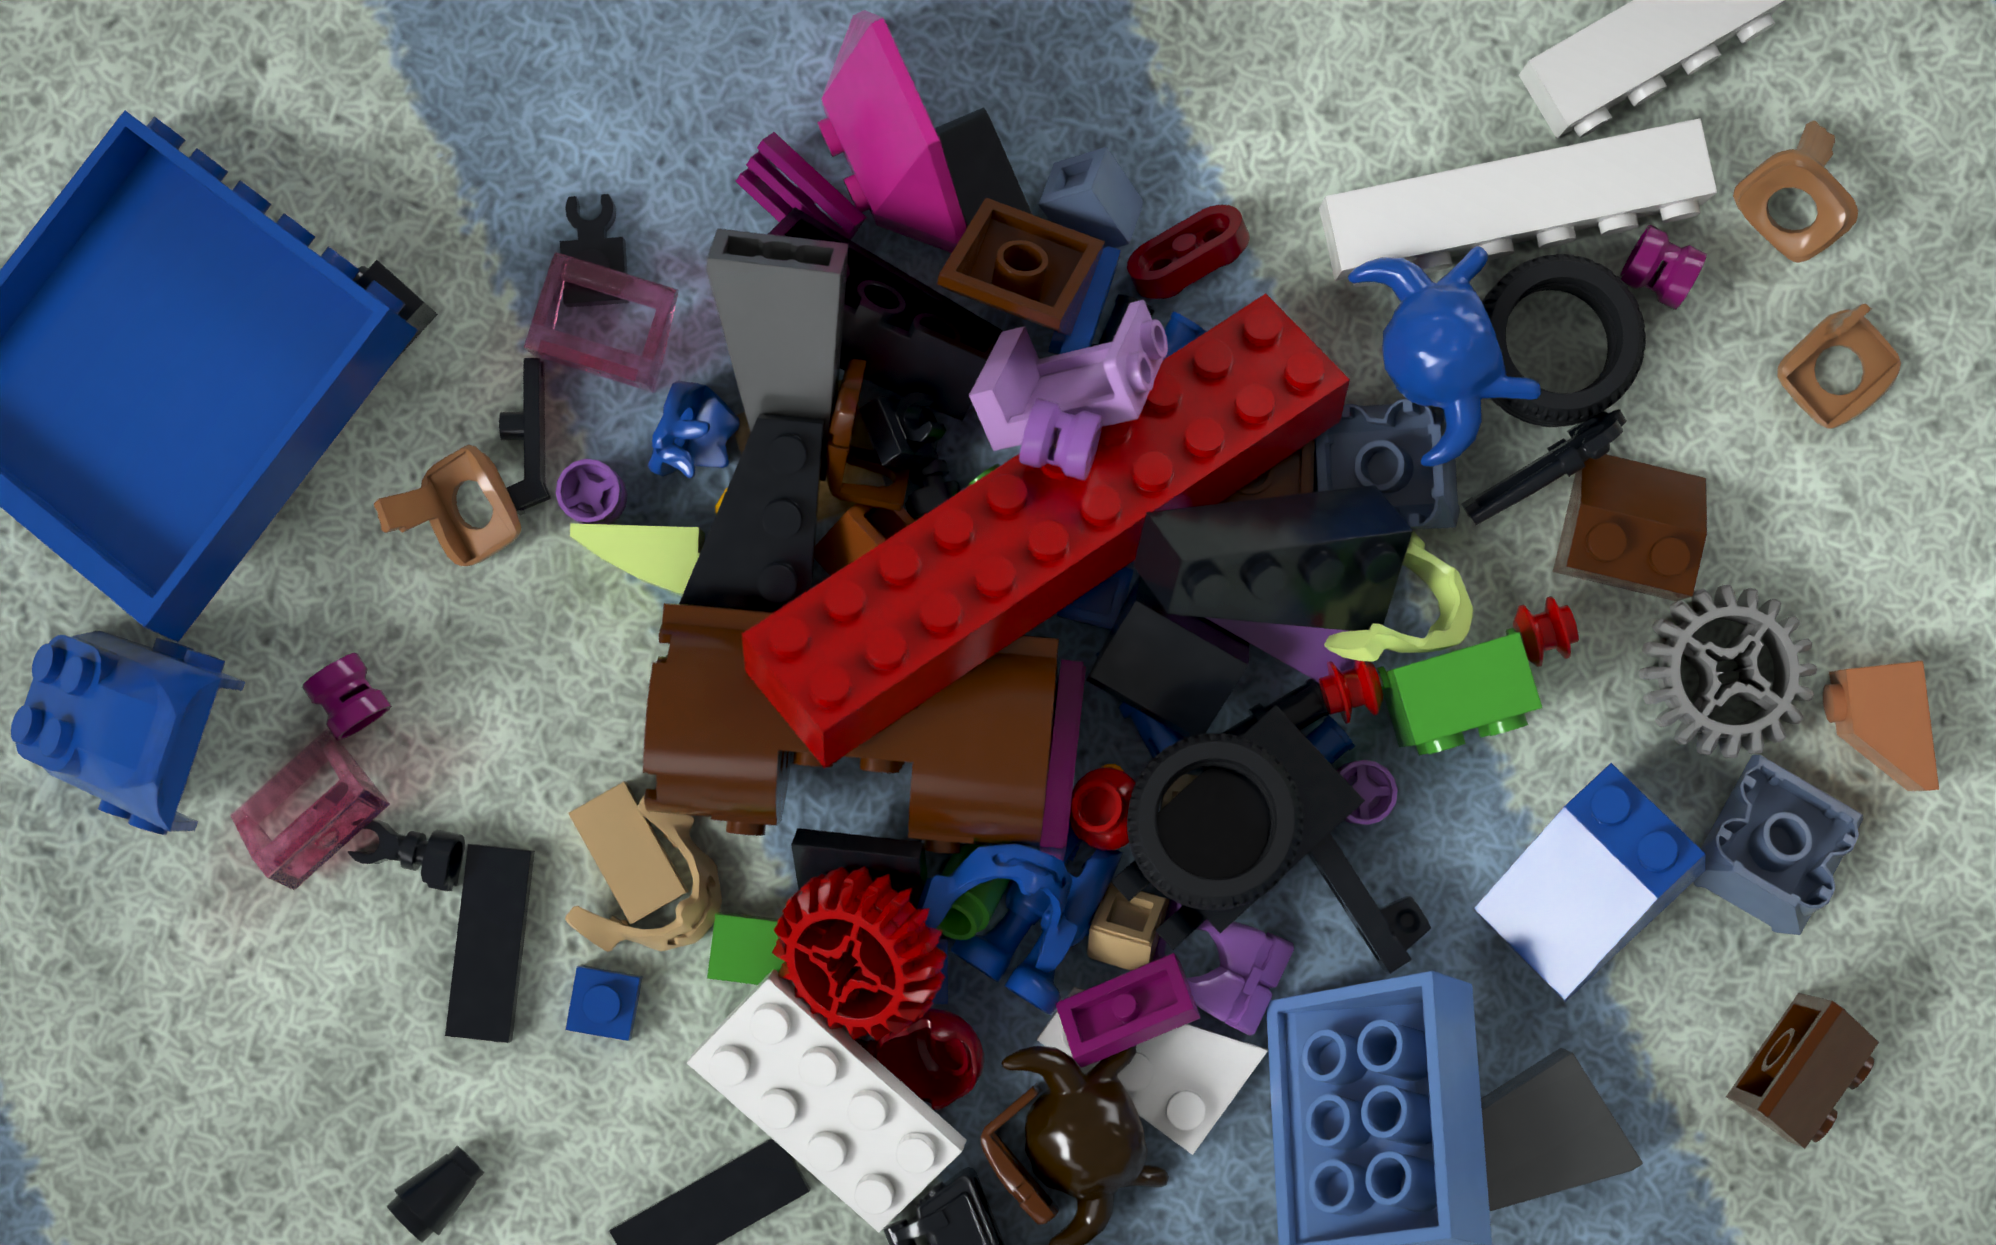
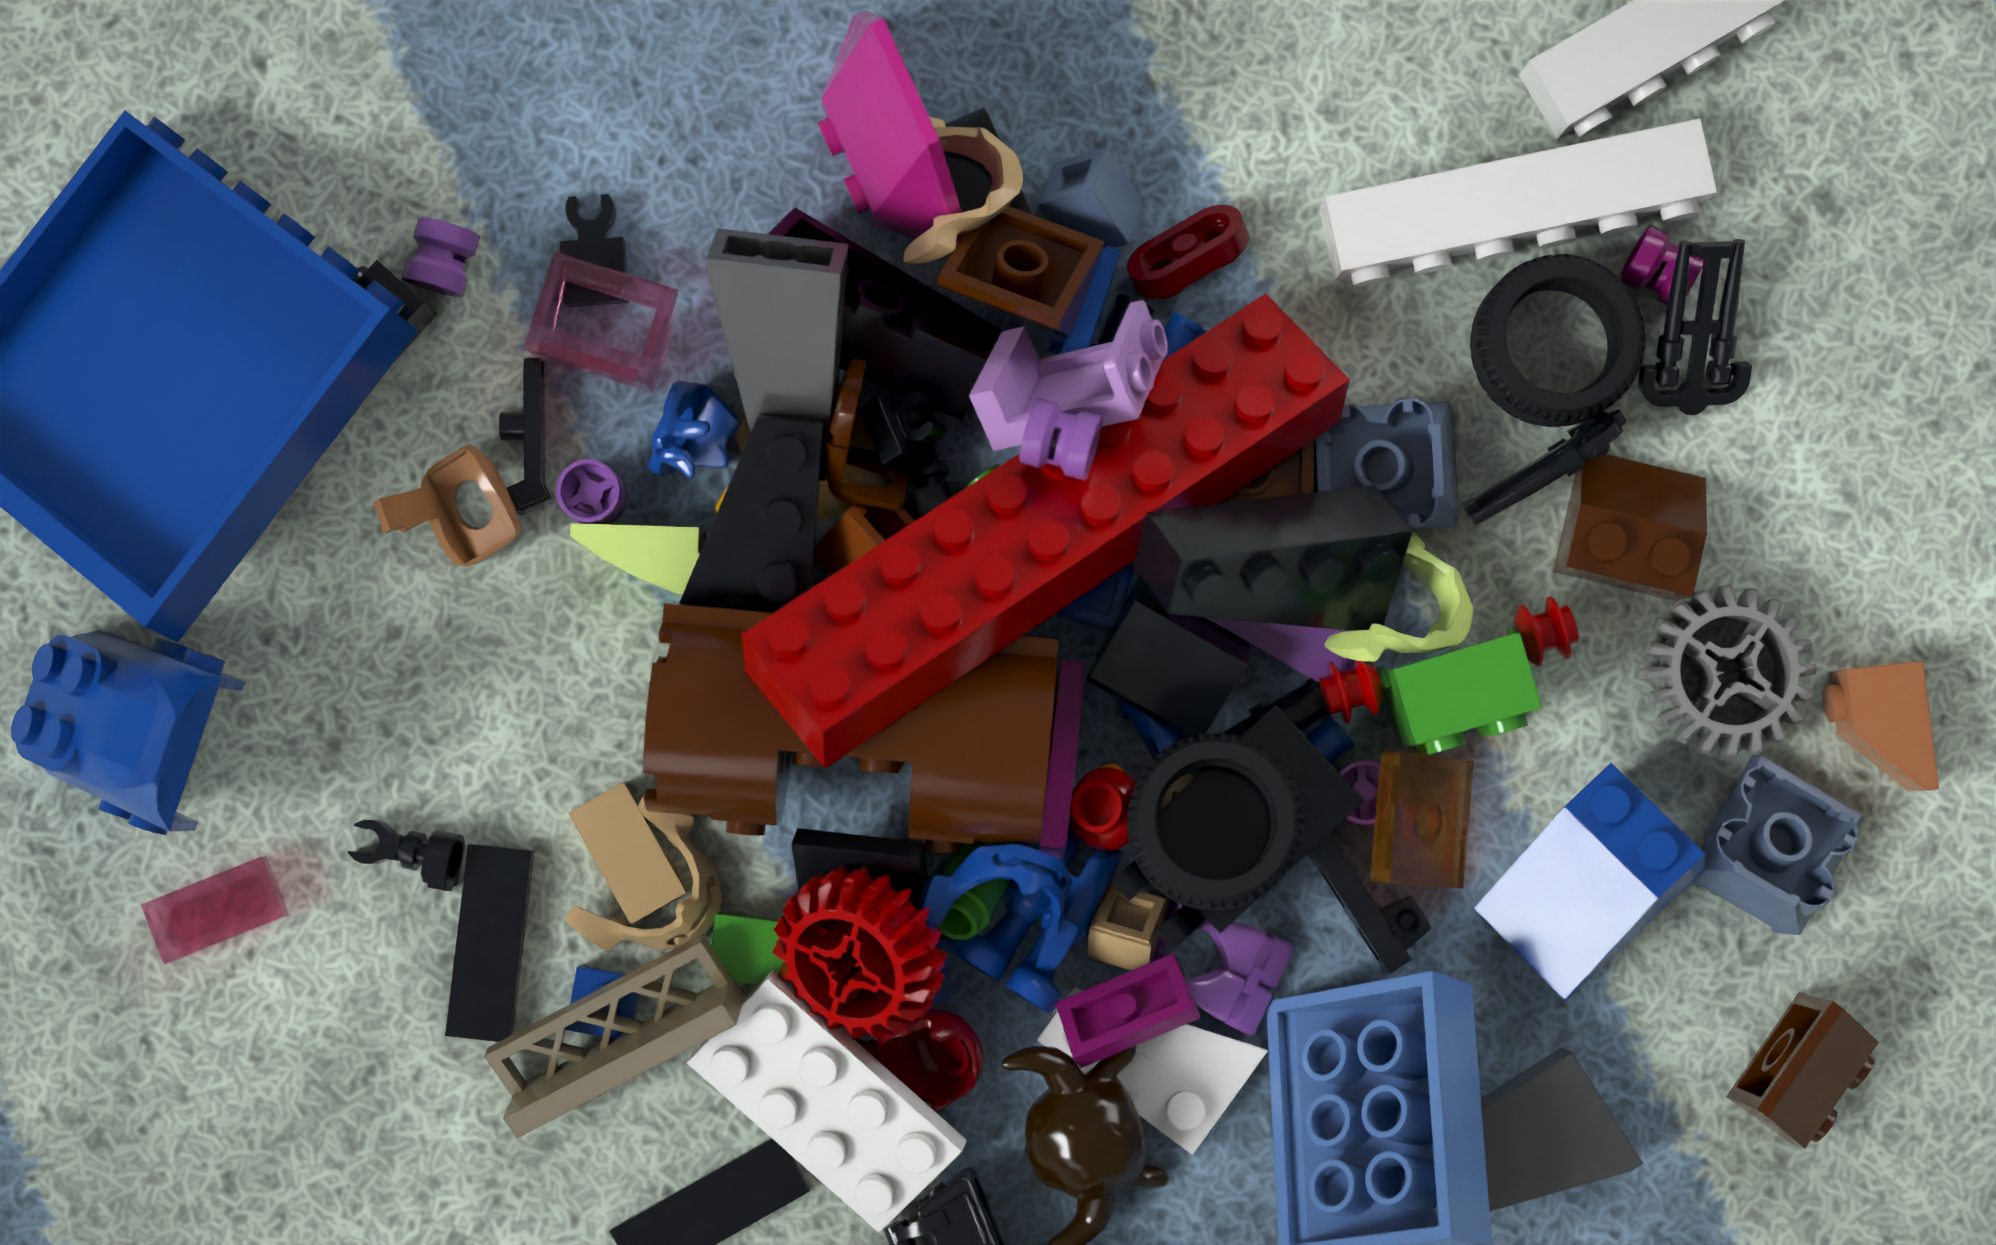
(215, 910): none -> clear pink plate
(322, 827): clear pink tile -> none
(346, 696): magenta wheel -> none
(434, 1194): black cone -> none
(440, 257): none -> medium lavender wheel
(624, 1056): none -> dark tan fence
(780, 196): magenta tile -> none
(1005, 186): none -> tan helmet
(1011, 1171): reddish brown piece -> none
(1421, 820): none -> clear orange tile
(1443, 347): blue piece -> none
(1691, 395): none -> black piece
(1803, 170): medium nougat piece -> none
(1849, 330): medium nougat piece -> none

